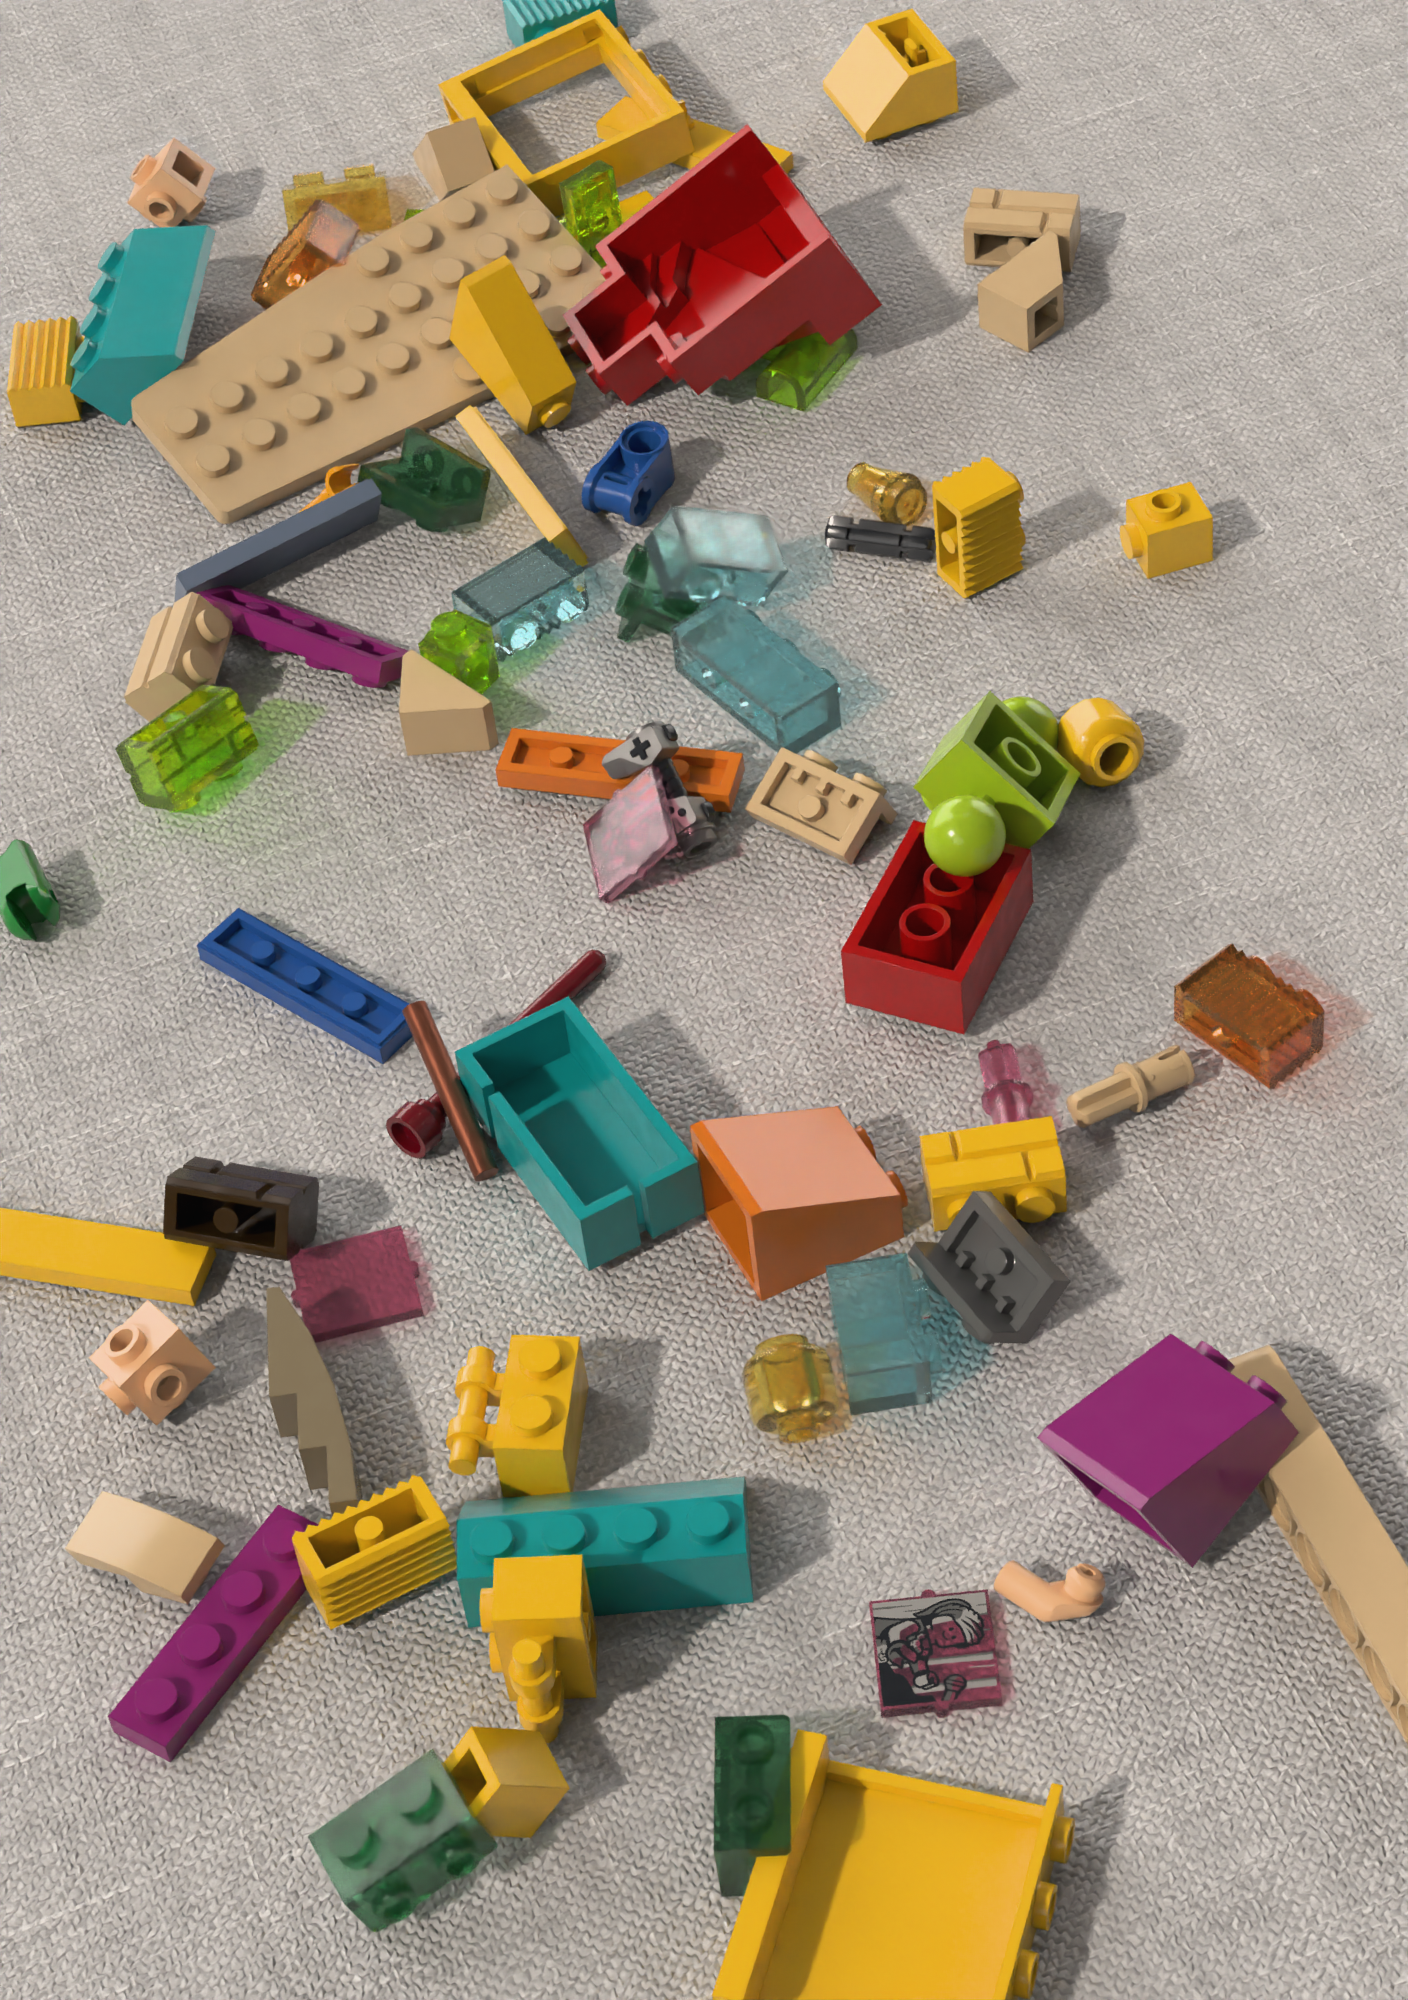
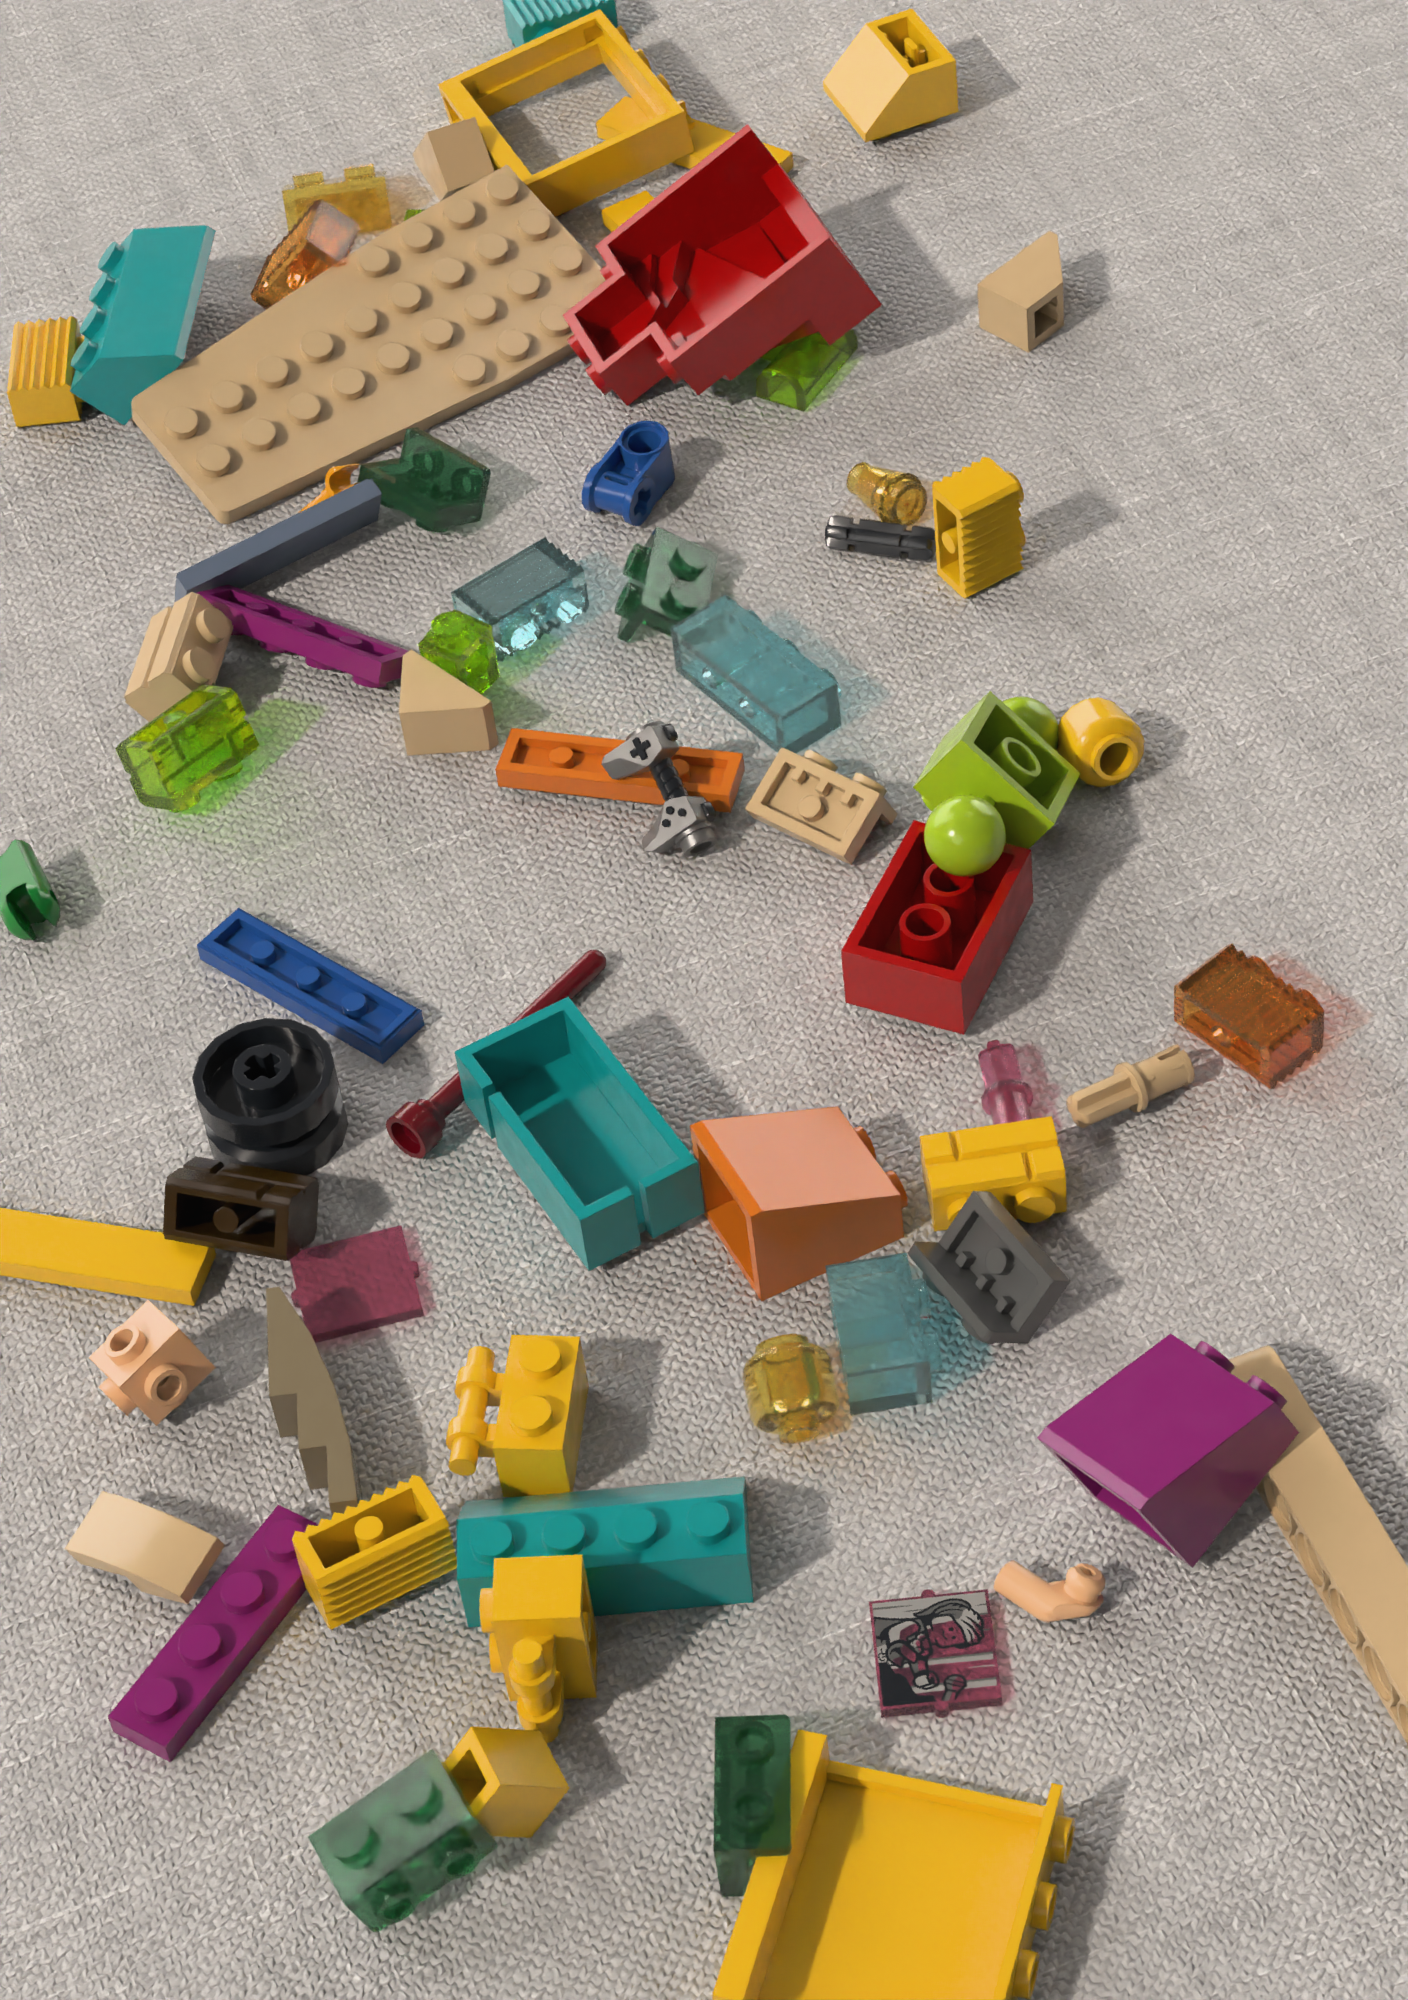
(170, 185): light nougat brick -> none
(271, 1097): none -> black wheel
(450, 1091): copper bar -> none
(511, 346): yellow slope -> none
(520, 484): yellow tile -> none
(591, 206): clear neon green plate -> none
(629, 834): clear pink piece -> none
(715, 554): clear light blue brick -> none
(1008, 220): tan brick -> none
(1168, 530): yellow brick -> none

